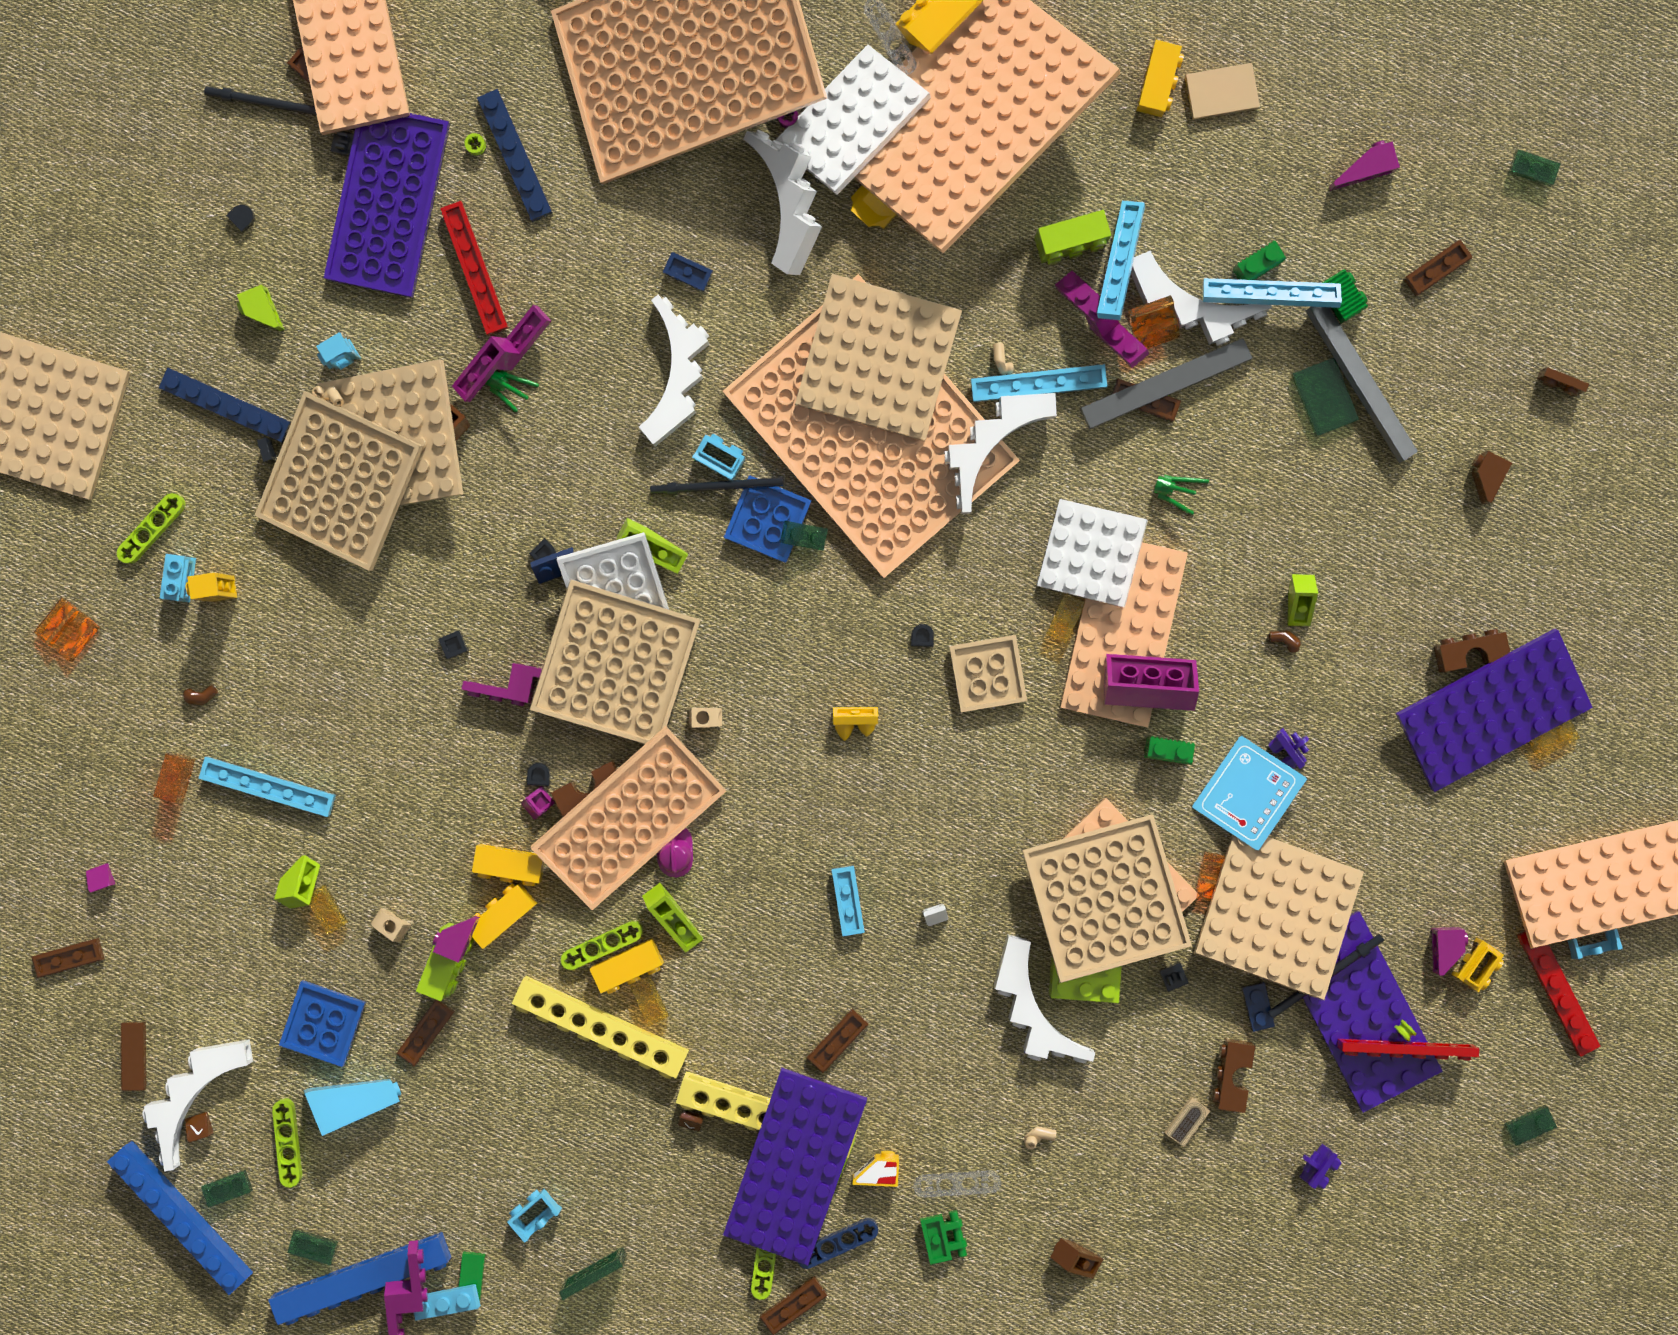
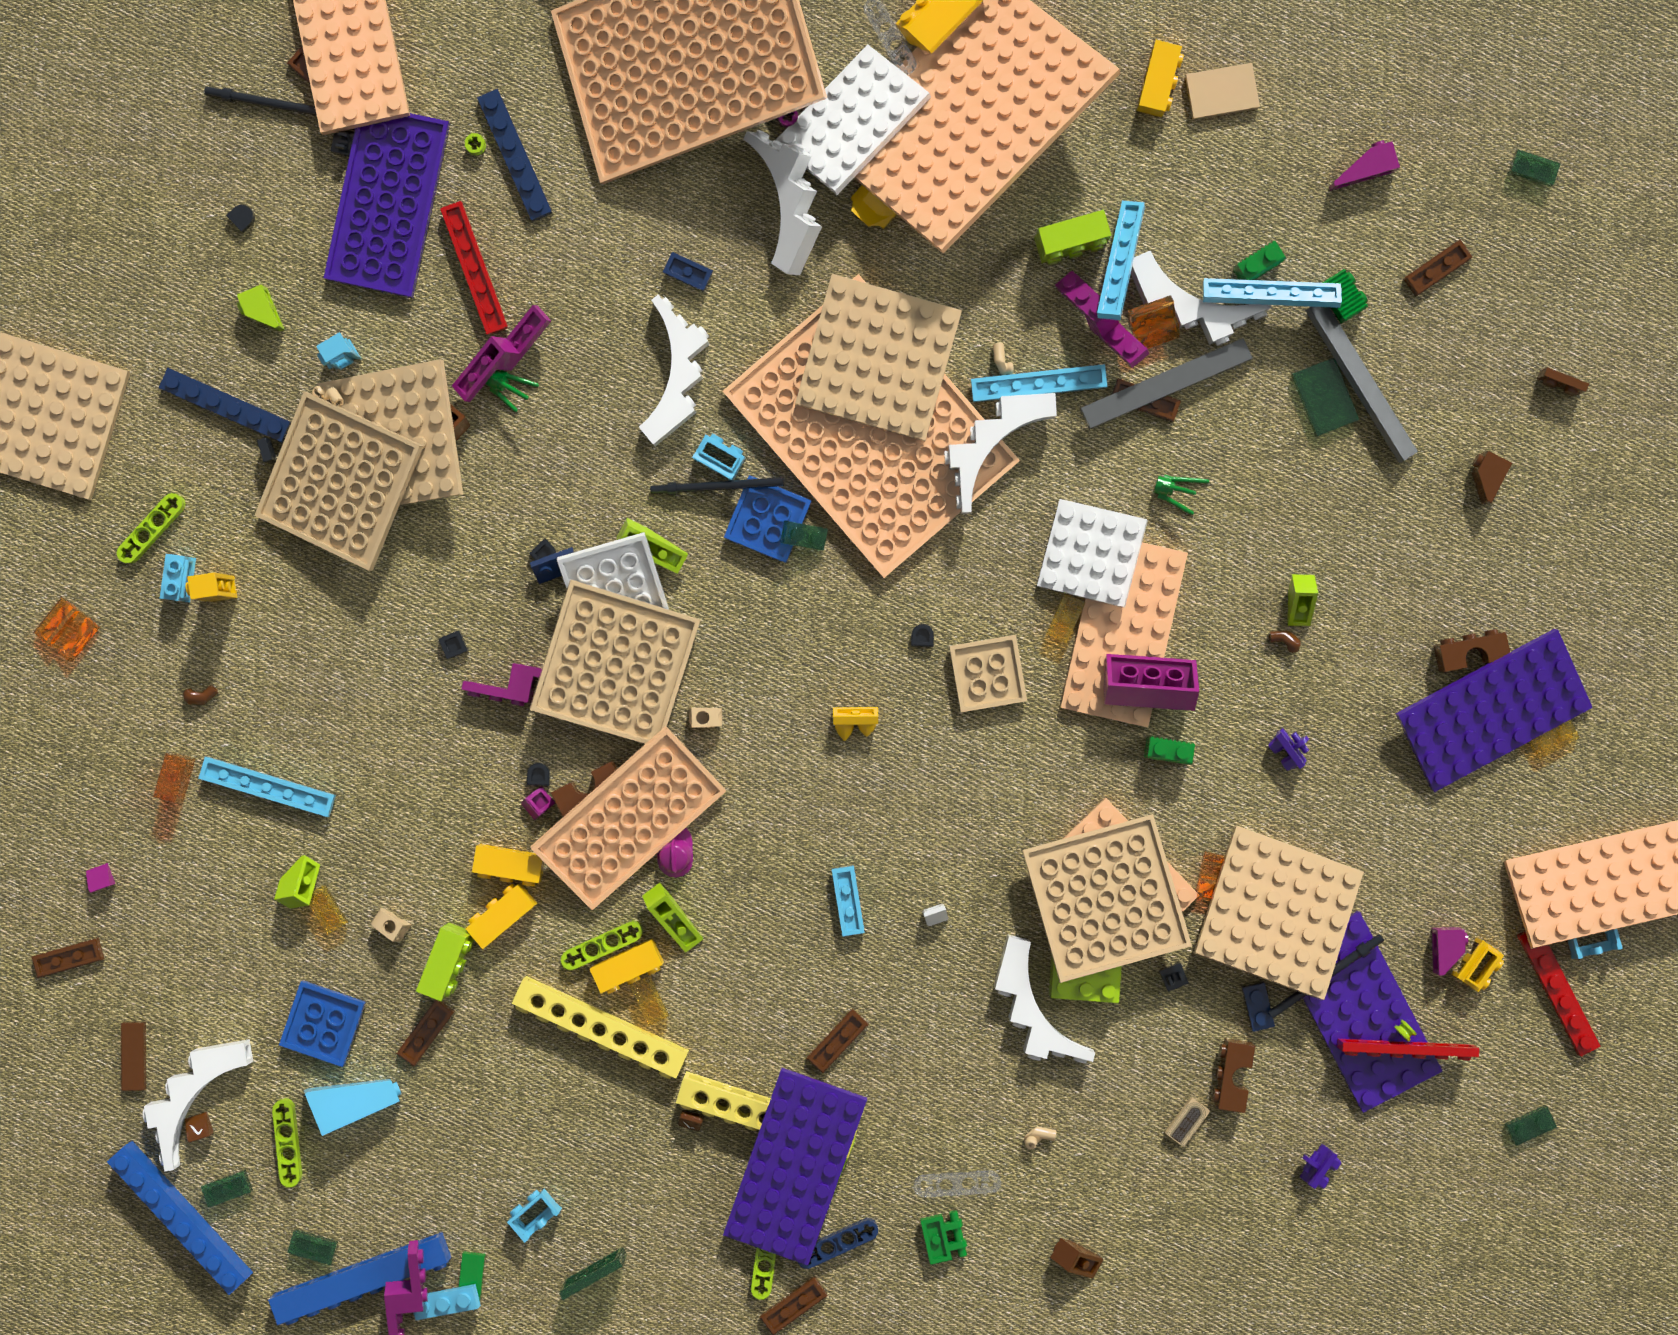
(455, 939): magenta slope -> none
(879, 1171): slope -> none
(1249, 793): medium azure sticker -> none

